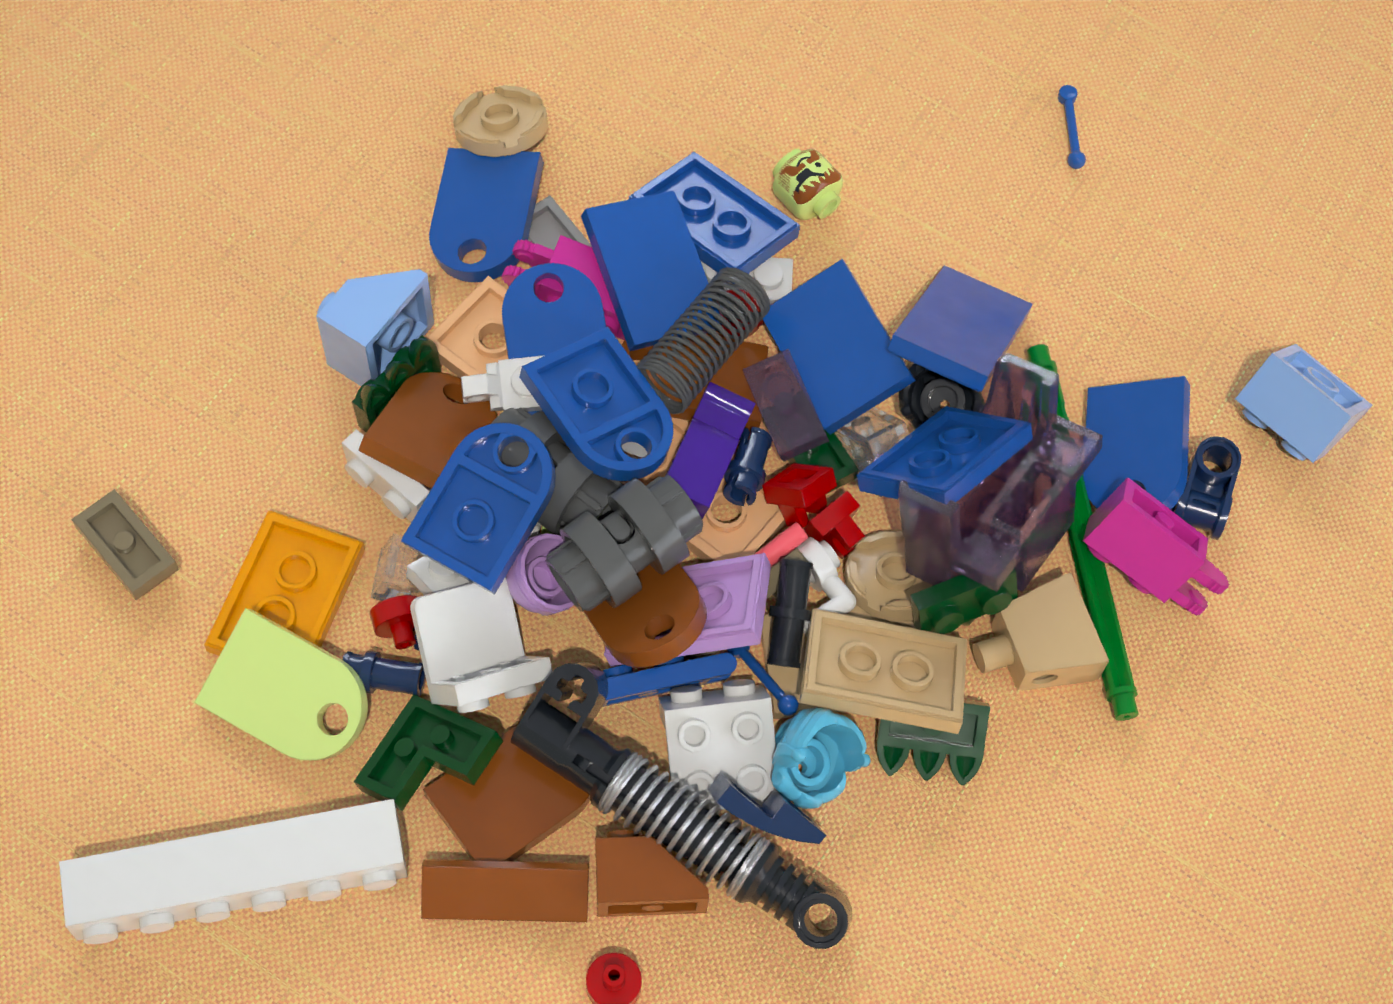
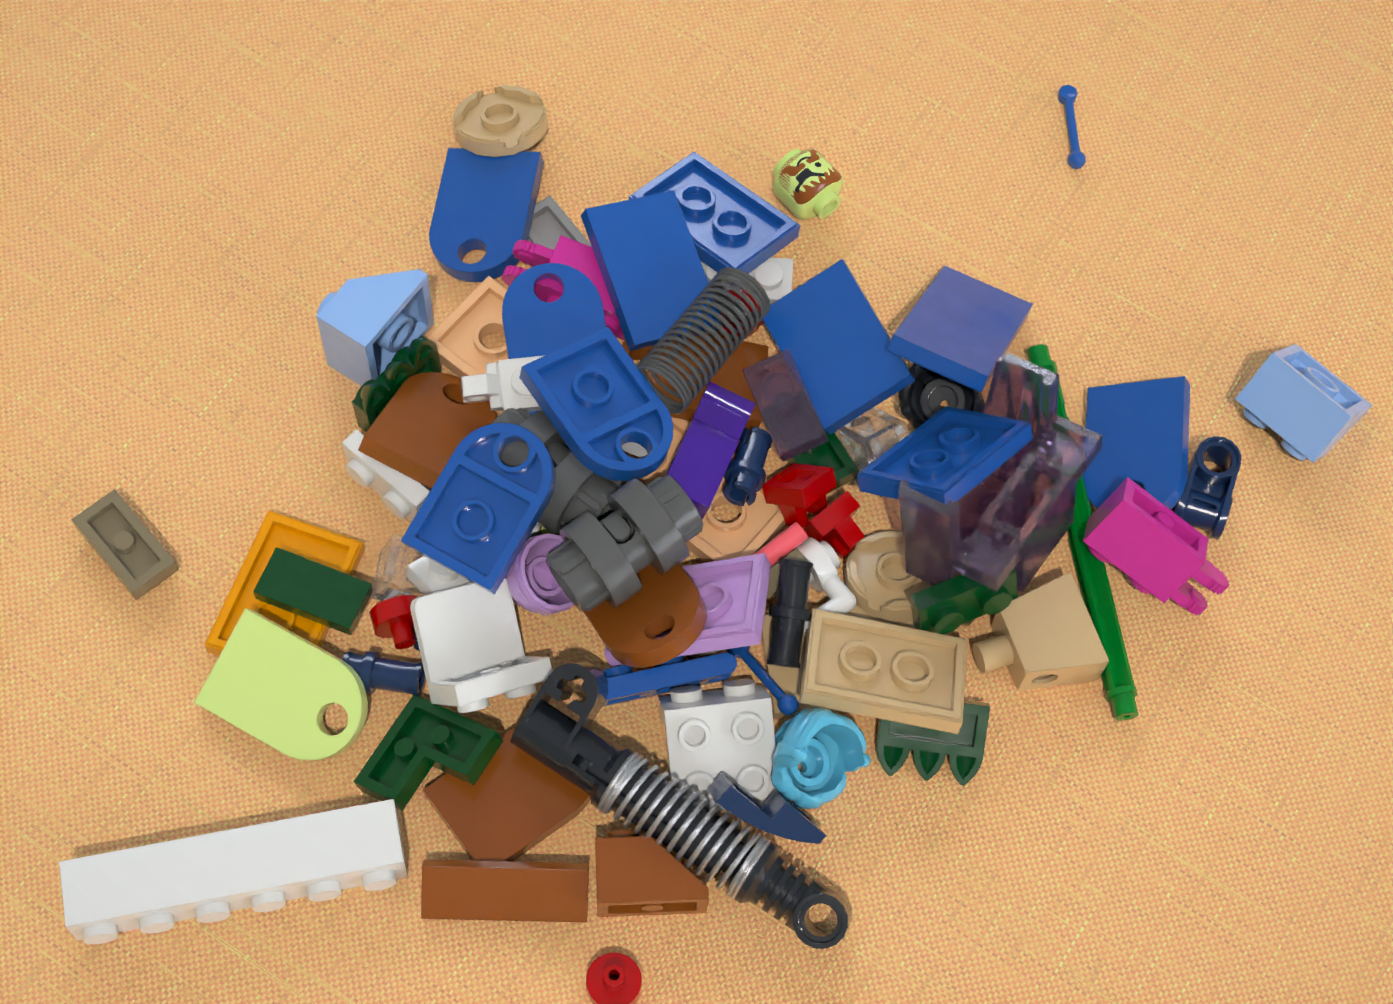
(313, 591): none -> dark green tile

